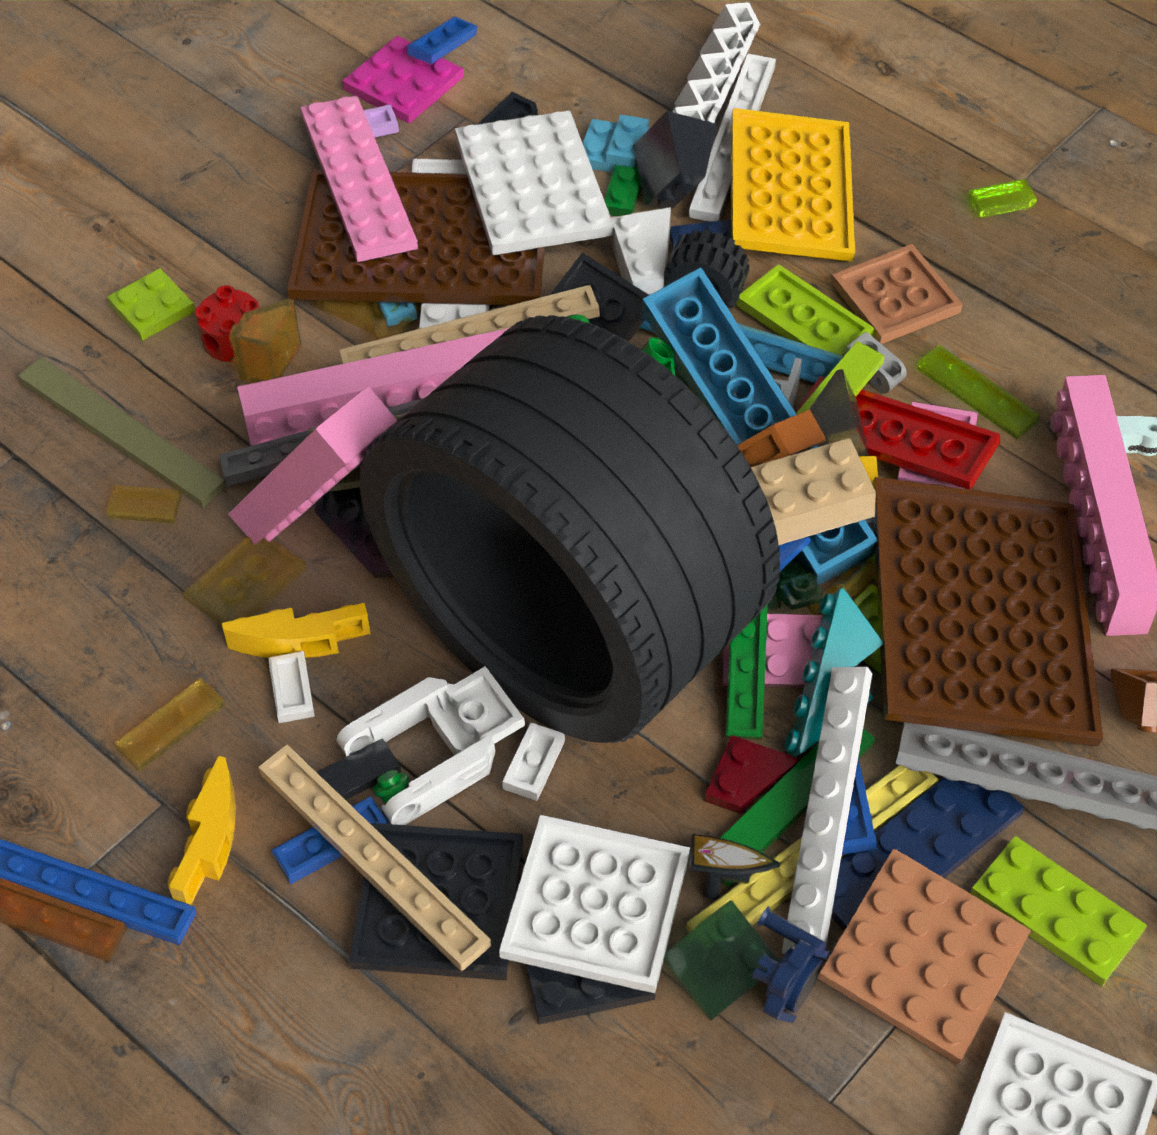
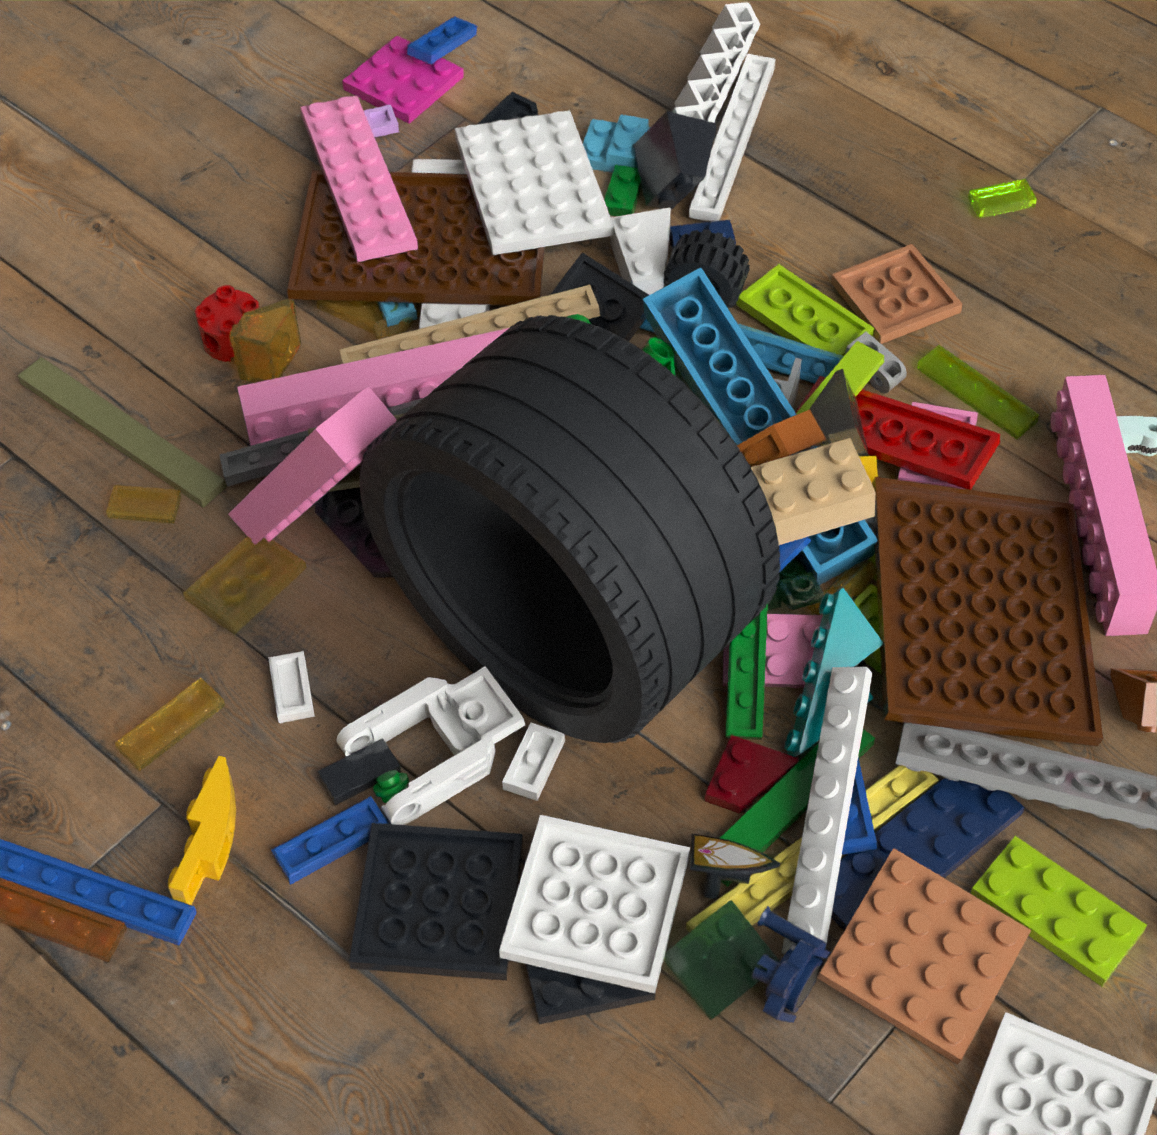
(151, 304): lime plate -> none
(282, 634): yellow slope -> none
(375, 858): tan plate -> none
(791, 185): yellow plate -> none

